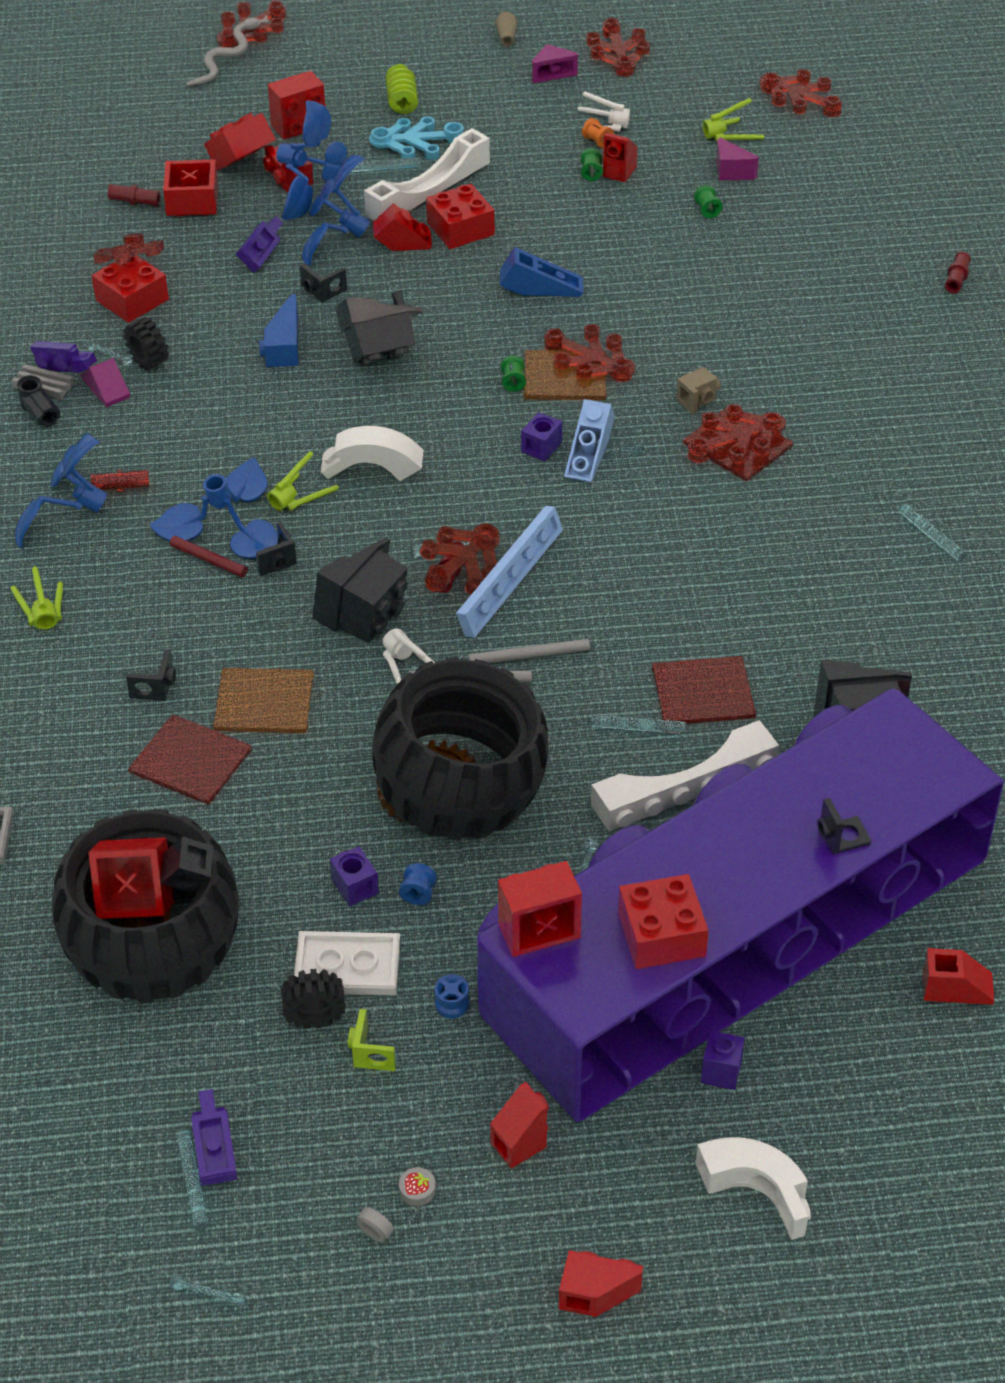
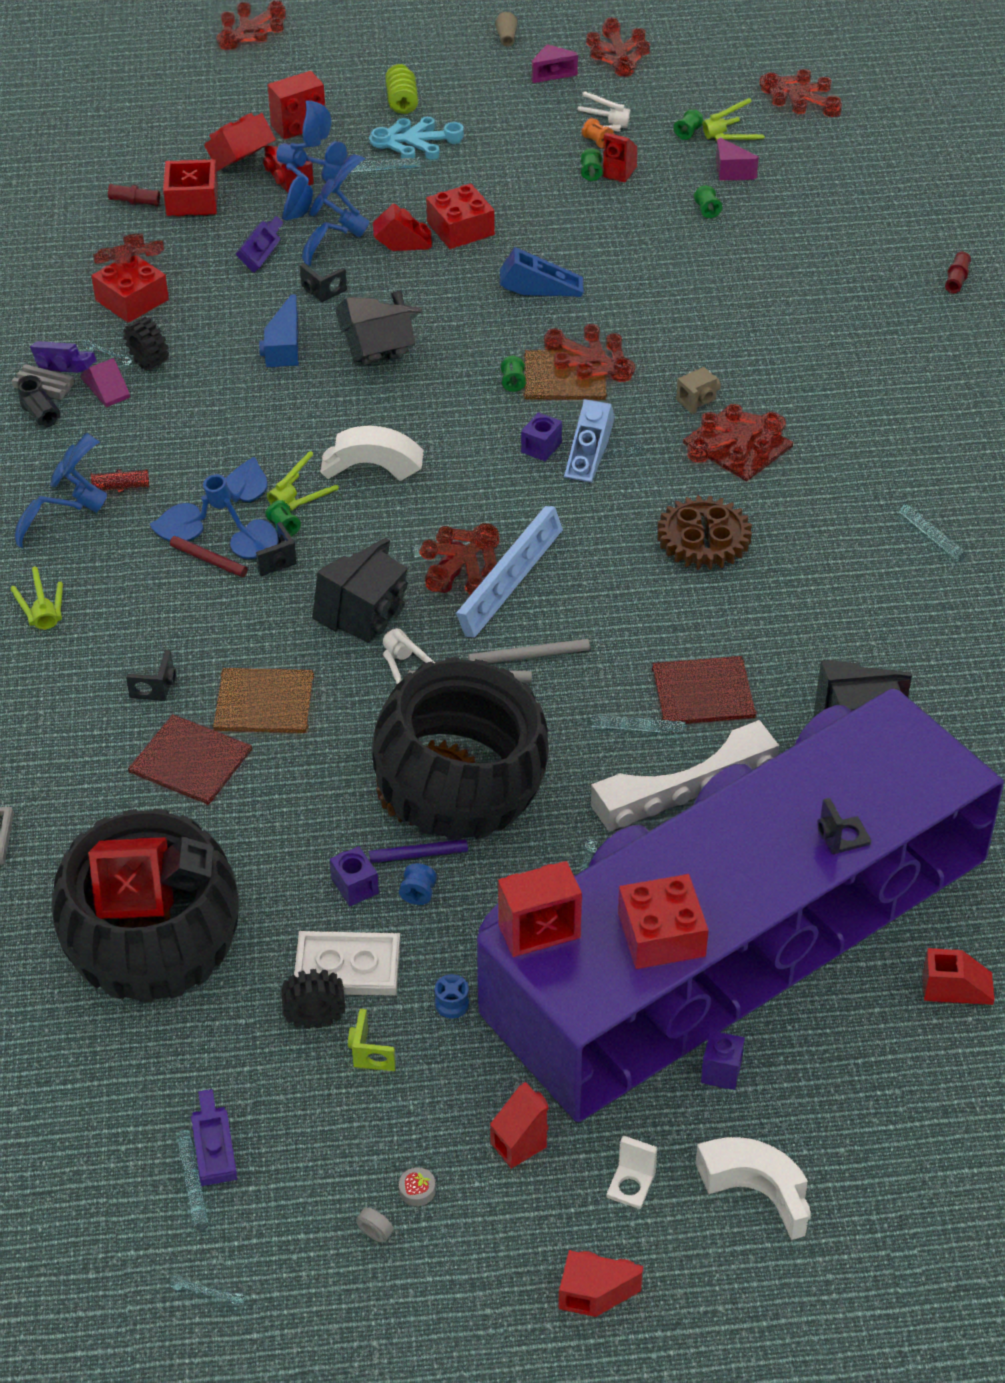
(249, 24): light grey animal -> none
(275, 515): none -> green bush
(418, 851): none -> dark purple bar
(463, 157): white arch -> none
(637, 1163): none -> white bracket
(683, 533): none -> reddish brown gear
(685, 127): none -> green bush

